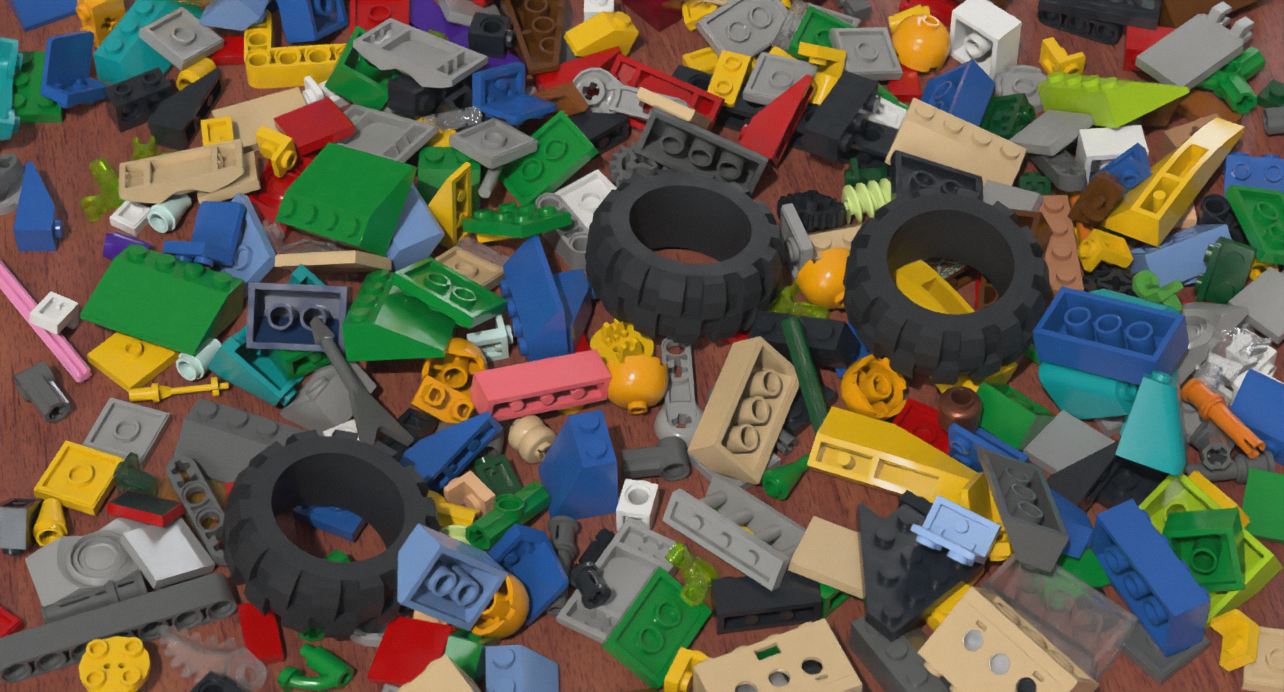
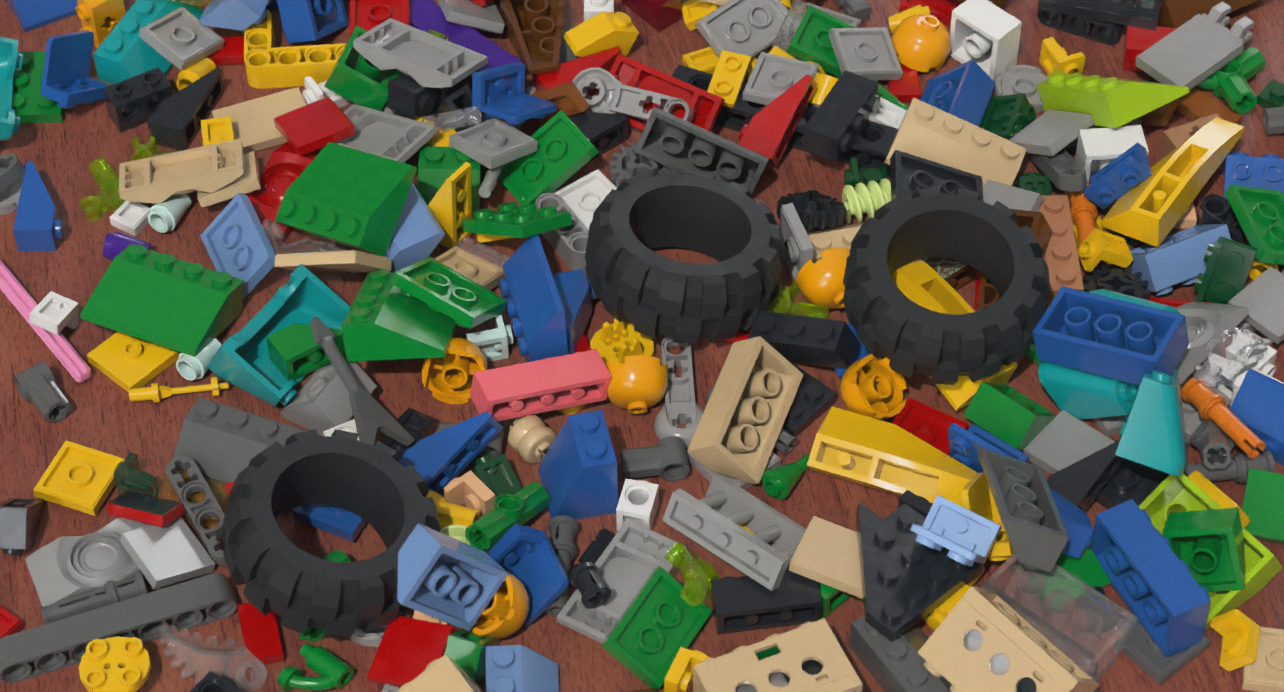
(50, 522): yellow cone -> none
(127, 429): light grey tile -> none
(213, 235): blue bracket -> none
(277, 148): yellow bracket -> none
(282, 315): dark blue slope -> none
(442, 401): light orange hips -> none
(491, 35): black brick -> none
(674, 108): tan tile -> none
(805, 370): dark green axle -> none
(830, 60): yellow bracket -> none
(961, 407): copper head -> none
(1097, 199): reddish brown hips -> none
(1147, 287): bright green hips -> none

